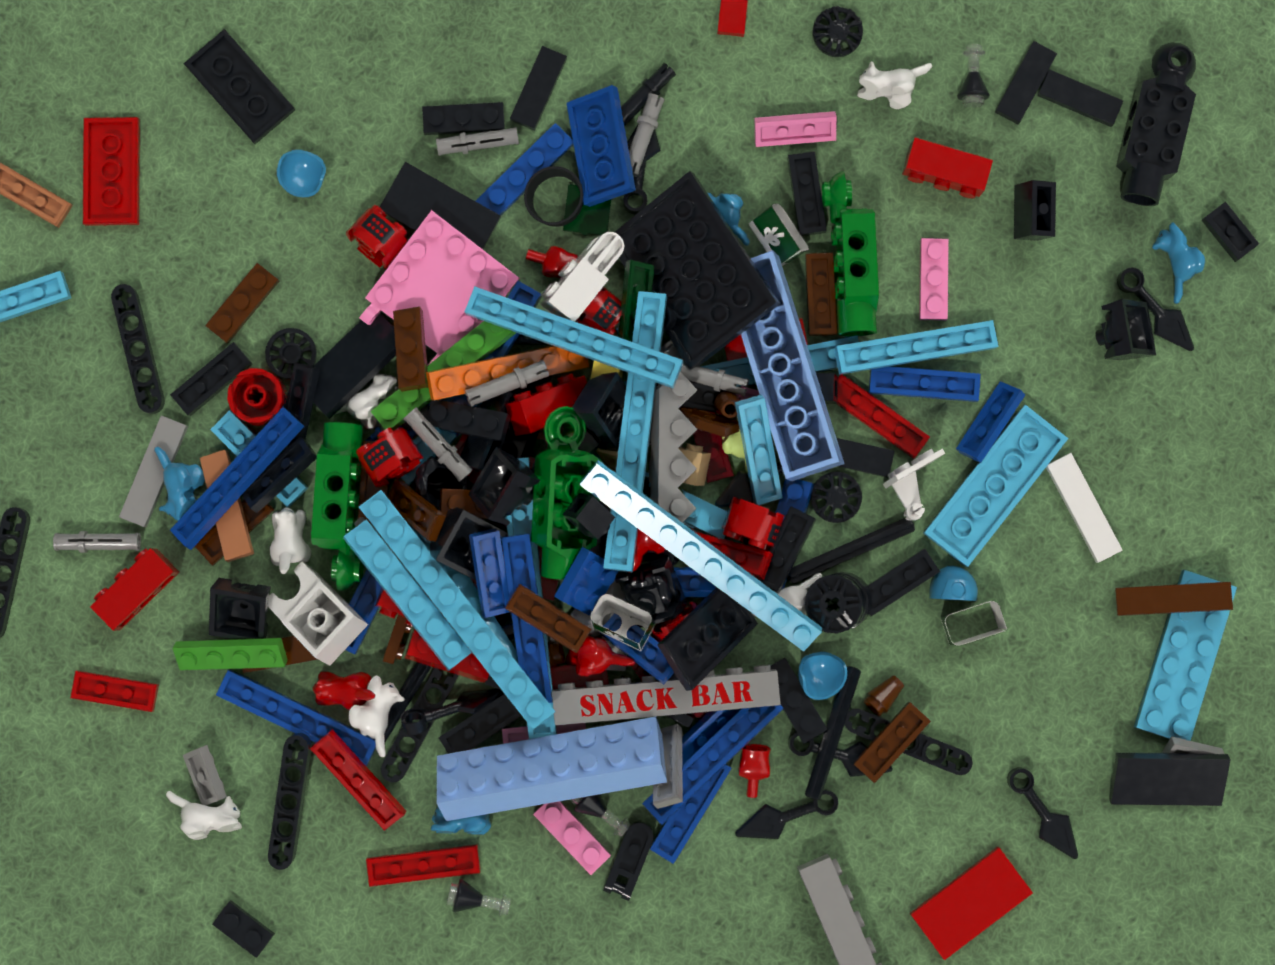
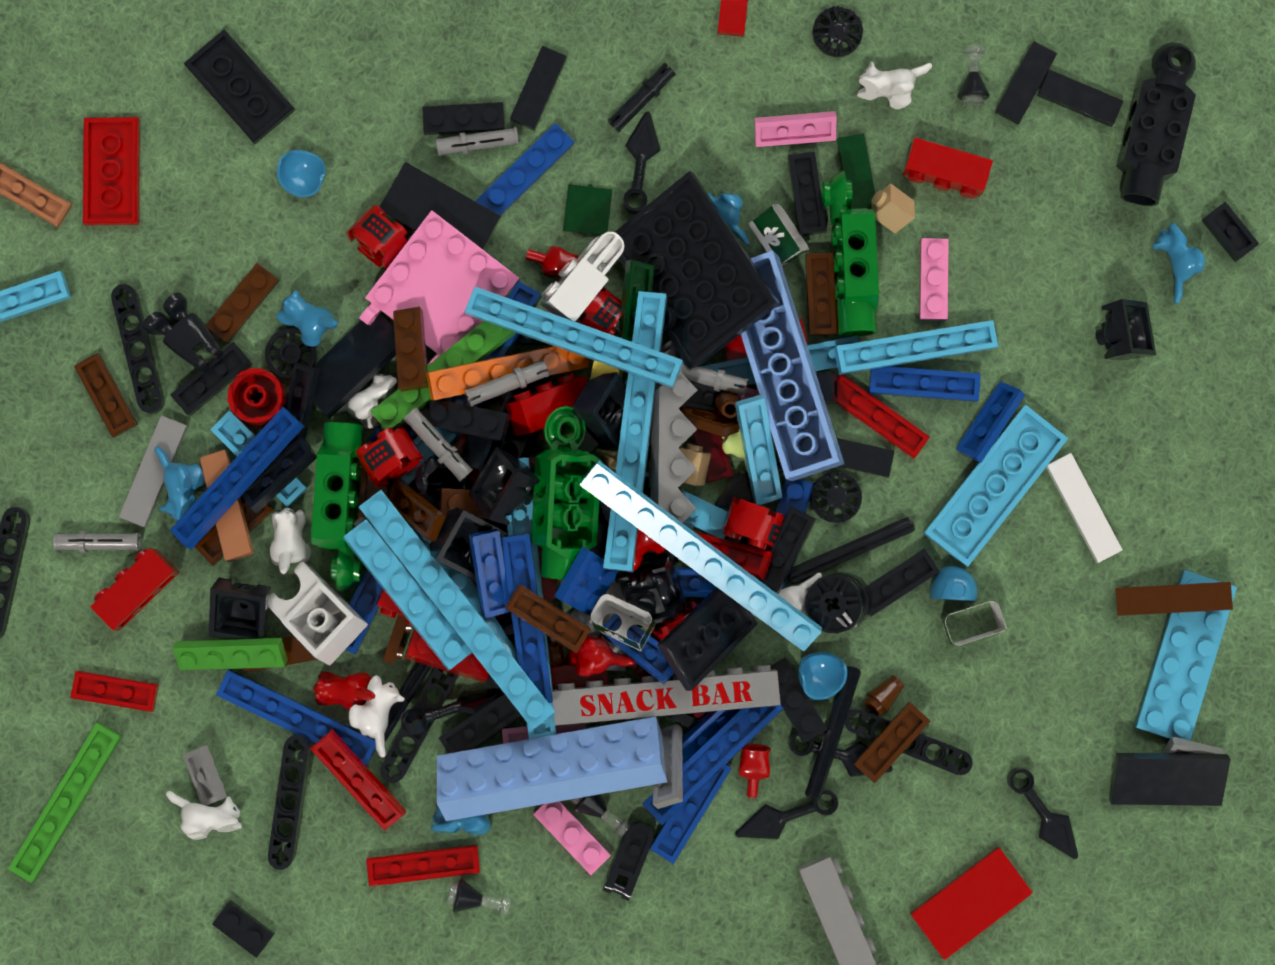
(65, 802): none -> bright green plate
(105, 395): none -> reddish brown tile
(187, 335): none -> black piece
(309, 319): none -> dark azure animal
(541, 176): black tyre -> none
(589, 516): black brick -> none
(601, 146): blue plate -> none
(646, 124): light grey pin -> none
(857, 168): none -> dark green tile
(893, 208): none -> tan brick
(905, 483): white plate -> none
(1034, 210): black brick -> none
(1168, 322): black piece -> none

